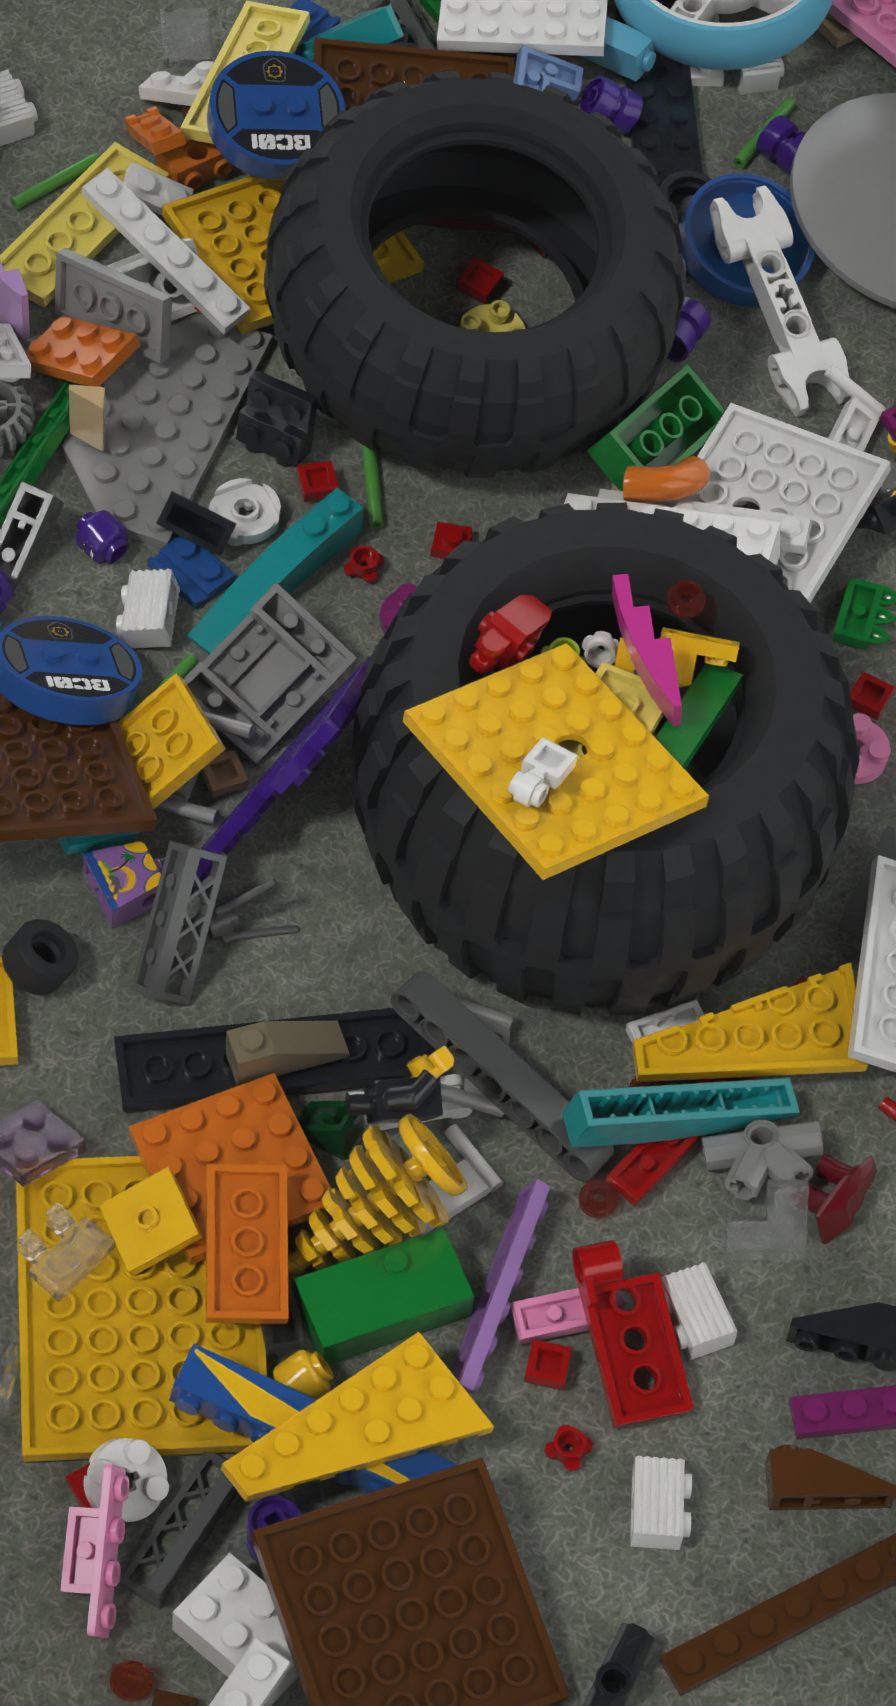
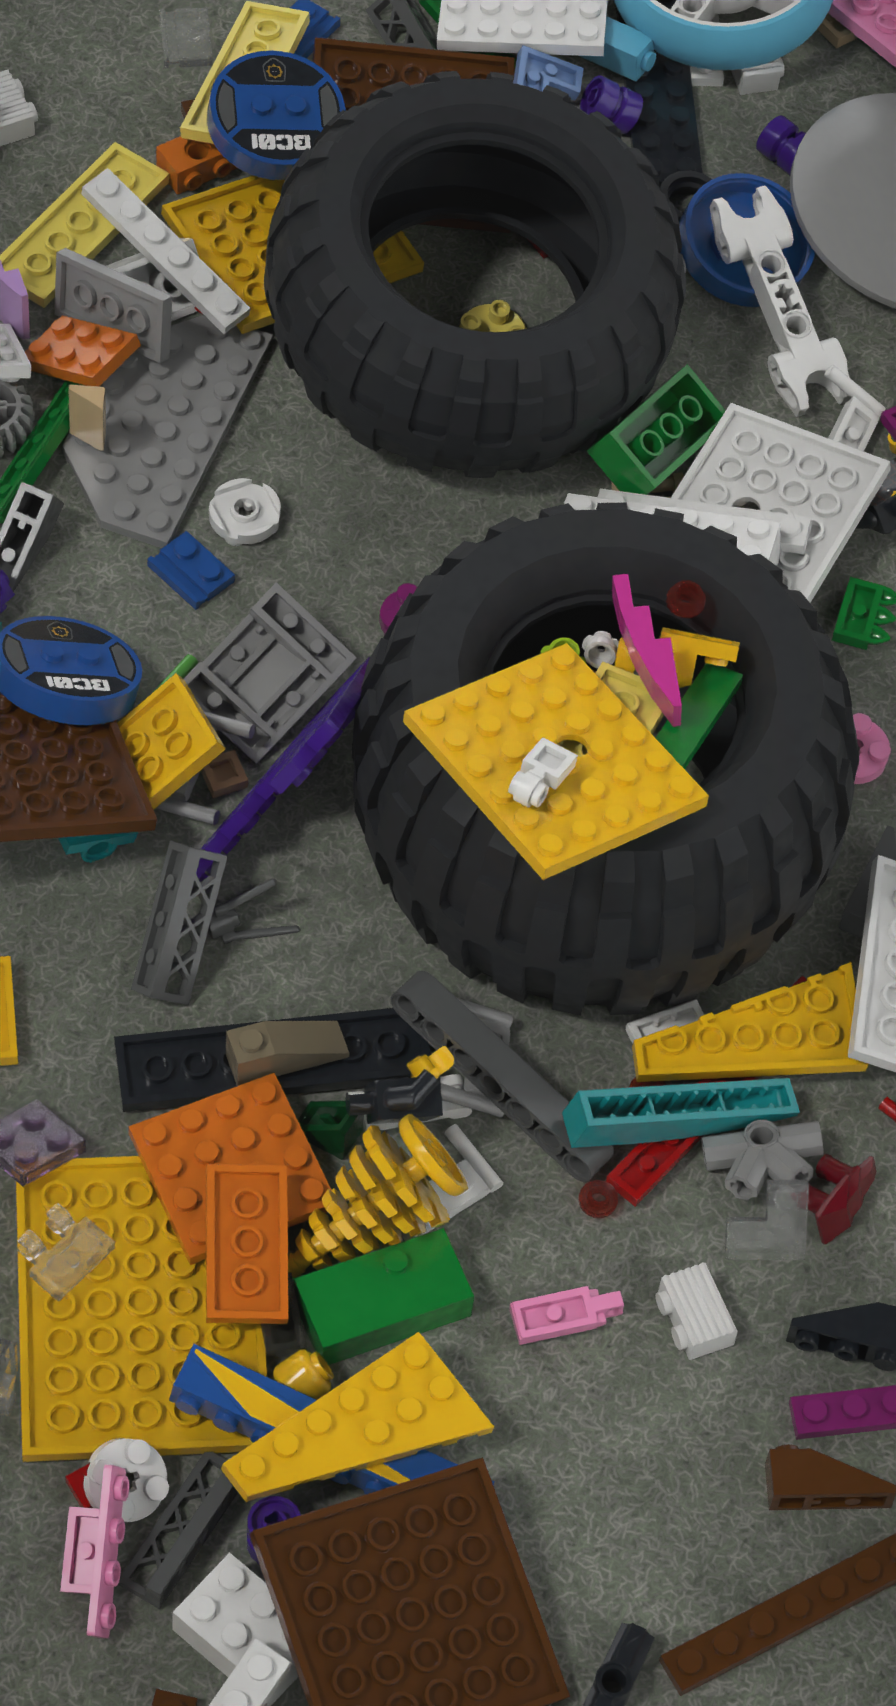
(28, 969): black tyre -> none
(53, 182): bright green piece -> none
(102, 537): dark purple head -> none
(123, 880): torso -> none
(131, 1680): clear red plate -> none
(149, 608): white brick -> none
(150, 1221): yellow plate -> none
(154, 131): orange plate -> none
(154, 188): white plate -> none
(175, 89): white plate -> none
(196, 523): black slope -> none
(277, 420): black plate -> none
(286, 561): teal slope -> none
(316, 480): red plate -> none
(366, 555): red plate -> none
(370, 26): teal slope -> none
(372, 488): bright green piece -> none
(448, 537): red plate -> none
(480, 280): red plate -> none
(502, 1278): medium lavender plate -> none
(509, 633): red hinge -> none
(547, 1364): red plate -> none
(569, 1436): red plate -> none
(598, 1278): red hinge -> none
(659, 1503): white brick -> none
(665, 482): orange cylinder -> none
(692, 325): dark purple wheel -> none
(749, 149): bright green piece -> none
(871, 695): red plate -> none

